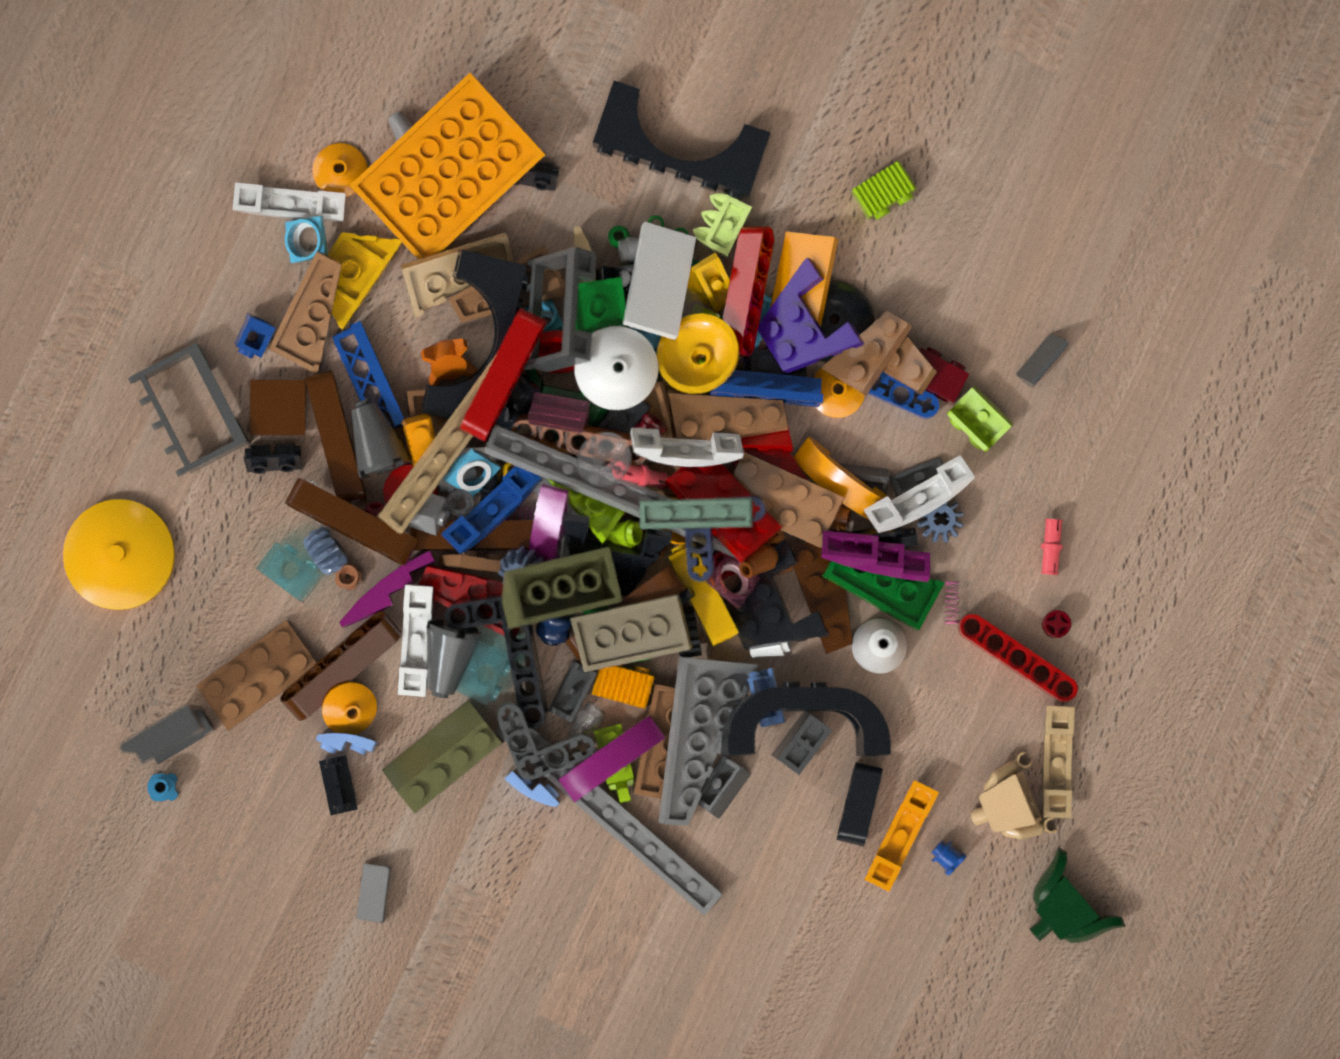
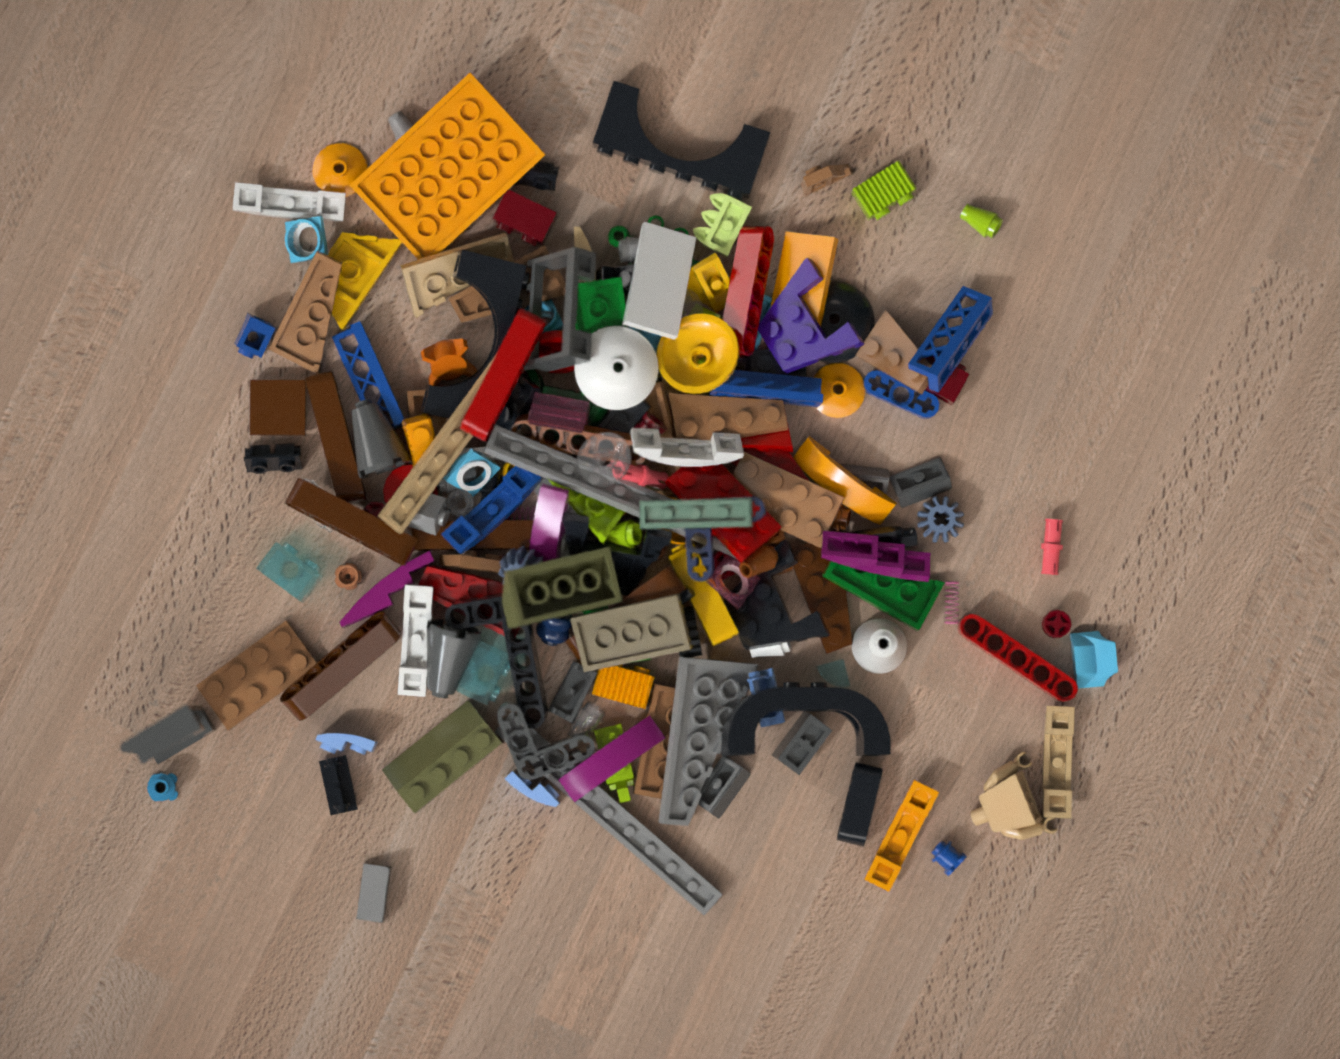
(119, 554): yellow dish -> none
(205, 371): dark grey hinge -> none
(325, 550): sand blue gear -> none
(346, 697): light orange dish -> none
(525, 218): none -> dark red brick
(819, 178): none -> medium nougat wing
(834, 673): none -> clear light blue tile
(864, 364): medium nougat wing -> none
(922, 499): white slope -> none
(959, 343): none -> blue fence
(979, 419): lime bracket -> none
(982, 220): none -> lime cone
(1042, 359): dark grey slope -> none
(1064, 908): dark green torso -> none
(1093, 659): none -> medium azure slope

